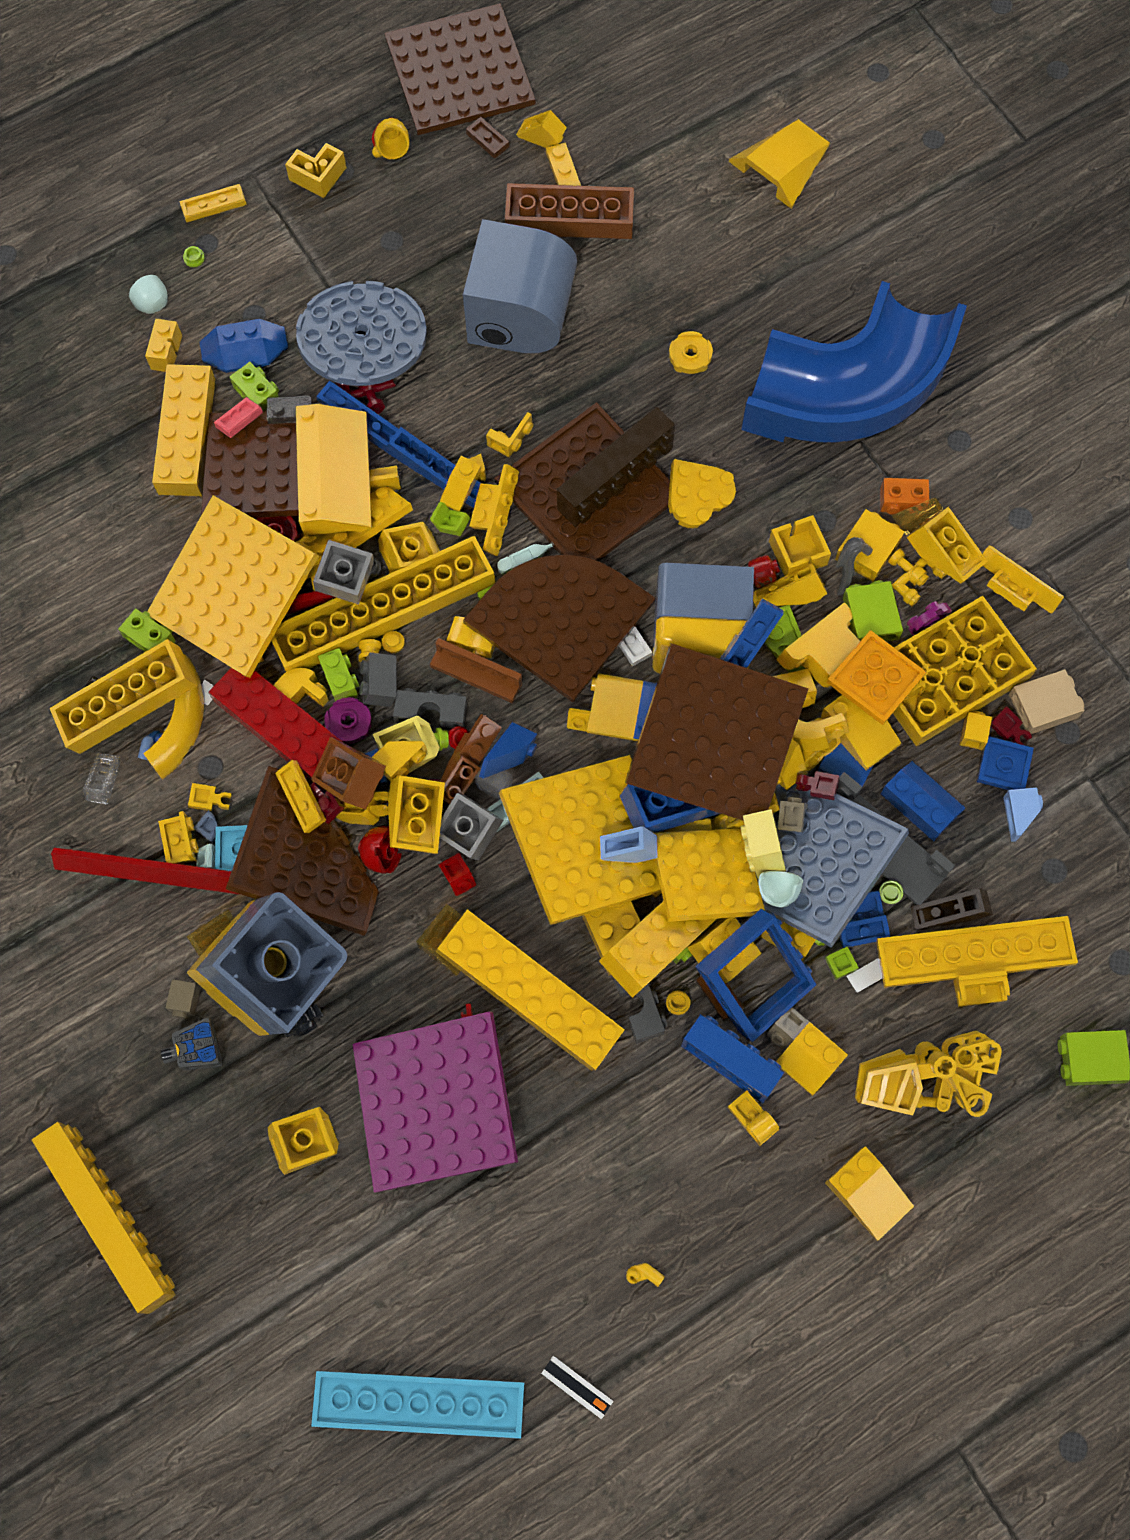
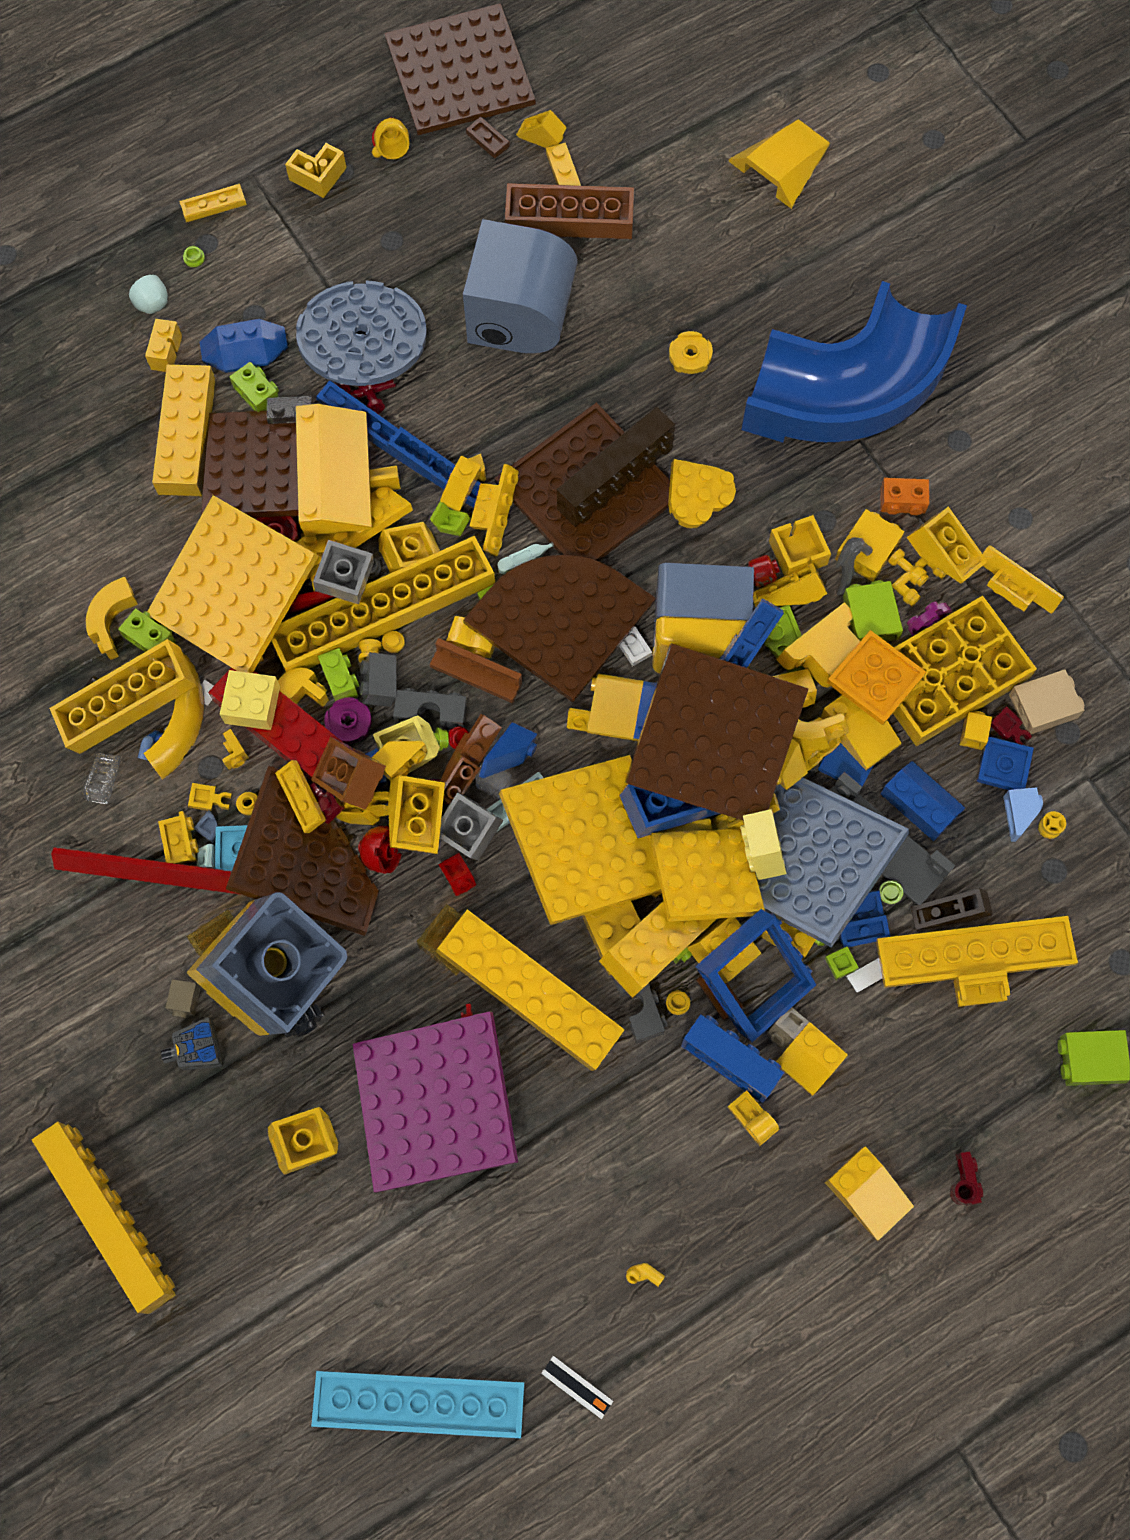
(103, 609): none -> yellow arch
(237, 754): none -> yellow bracket
(238, 417): coral plate -> none
(246, 810): none -> yellow plate
(250, 700): none -> light yellow brick
(500, 442): yellow bracket -> none
(629, 846): light blue slope -> none
(779, 887): light aqua helmet -> none
(792, 815): dark tan bracket -> none
(821, 785): dark red plate -> none
(896, 1078): yellow piece -> none
(915, 516): clear yellow slope -> none
(967, 1167): none -> dark red plate
(1056, 821): none -> yellow wheel

